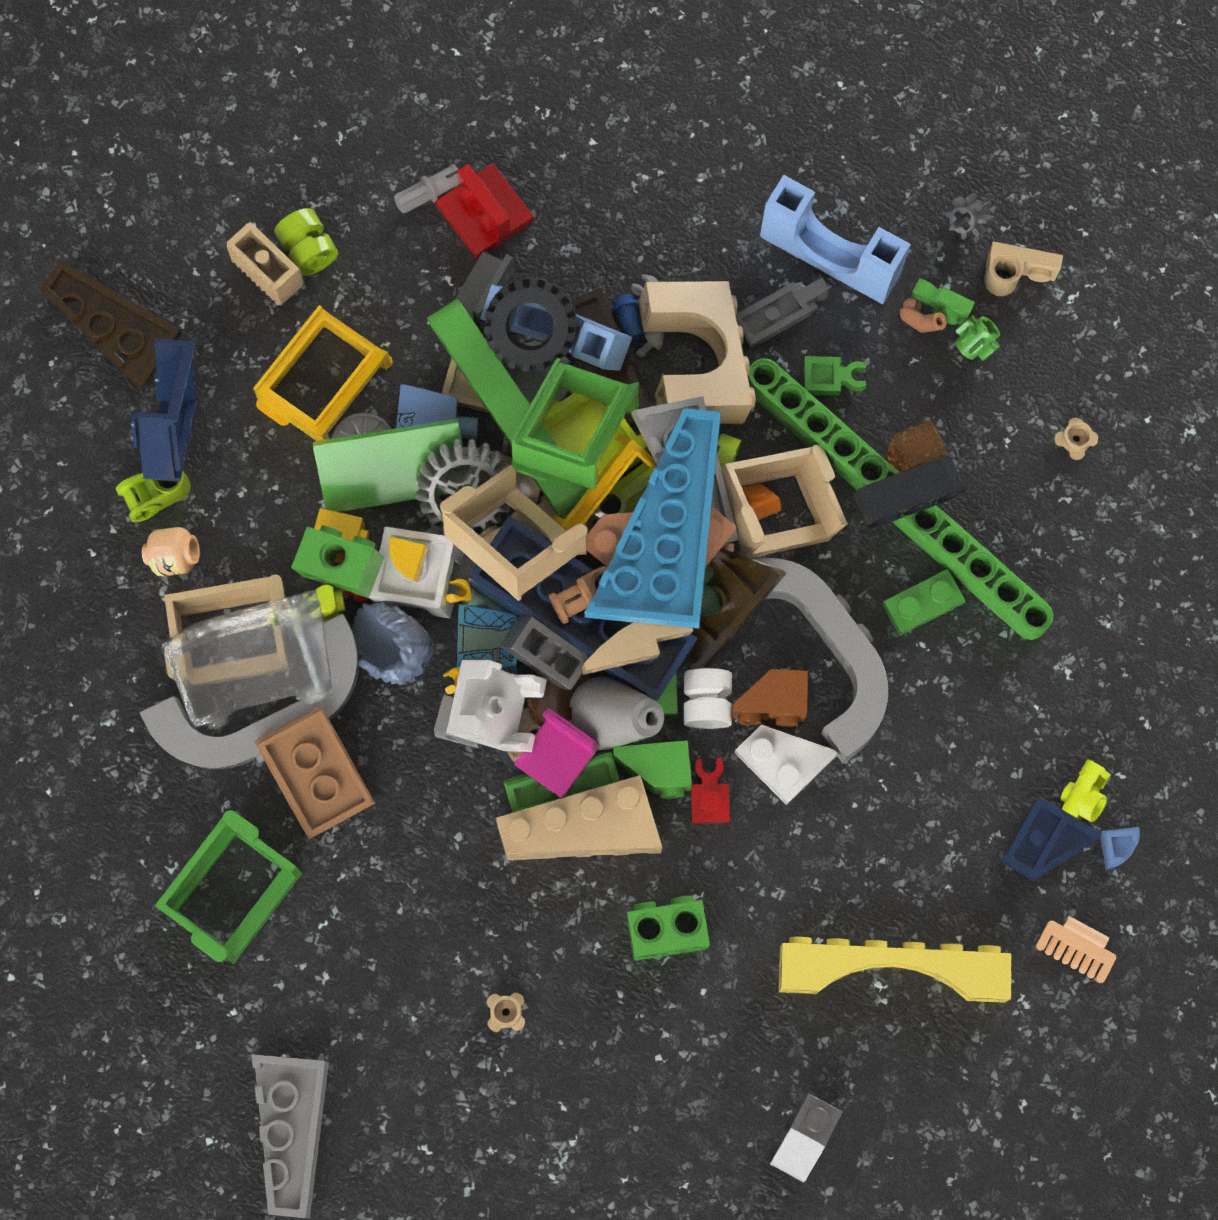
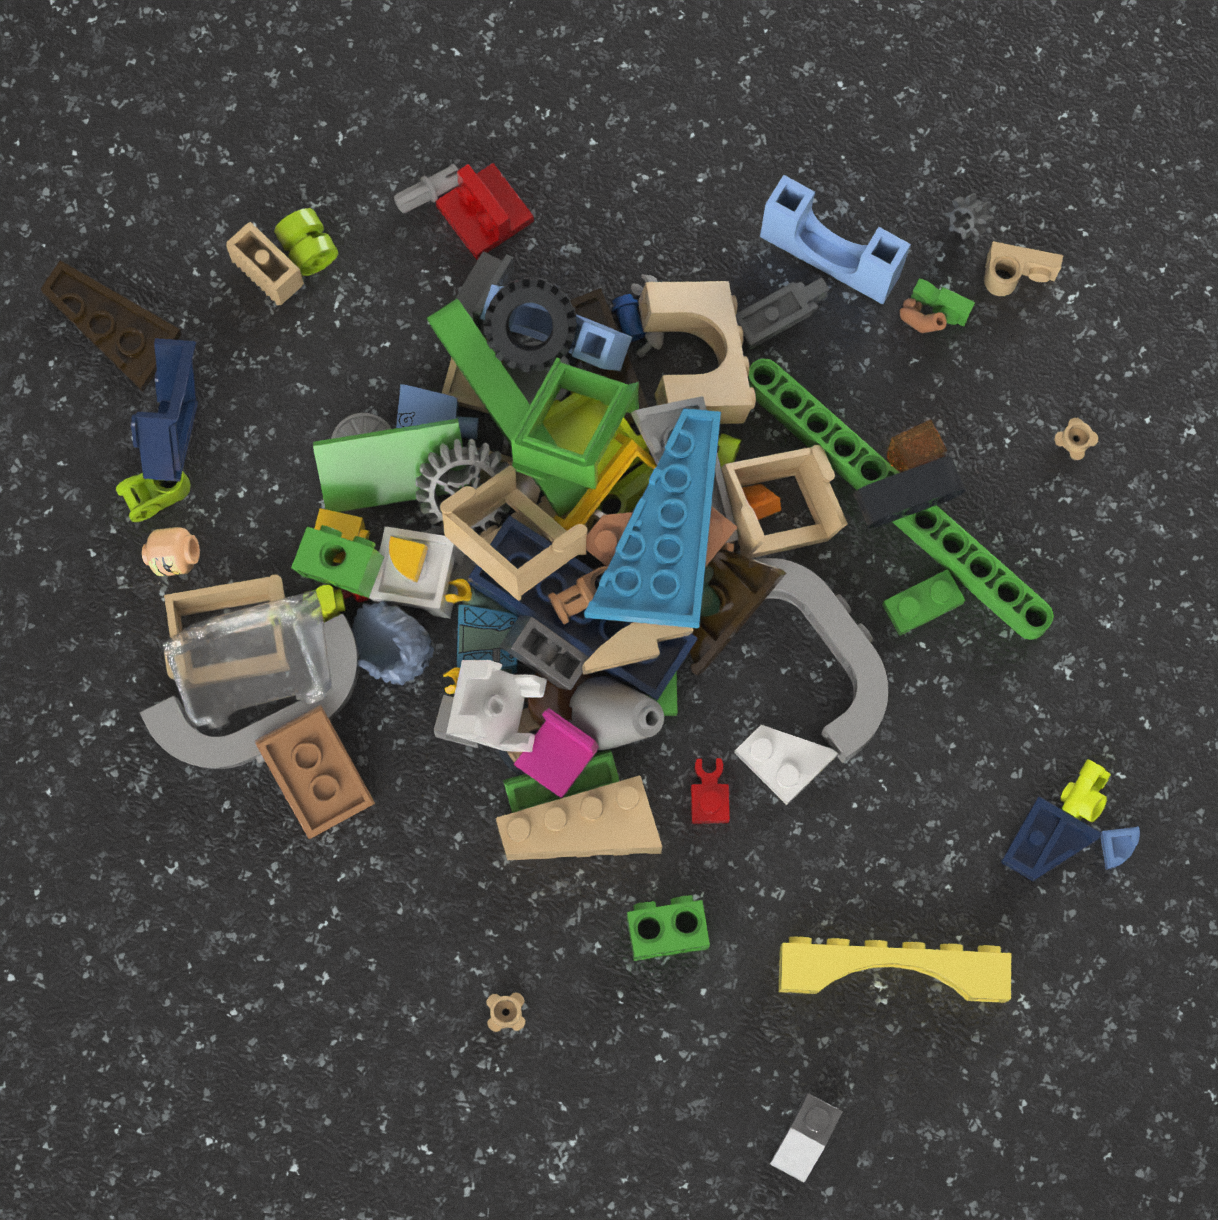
(228, 828): bright green piece -> none
(283, 411): yellow piece -> none
(291, 1119): light grey wing -> none
(661, 766): bright green slope -> none
(708, 696): white wheel -> none
(775, 697): dark orange slope -> none
(827, 376): bright green plate -> none
(977, 338): bright green gear -> none
(1080, 938): light nougat piece -> none

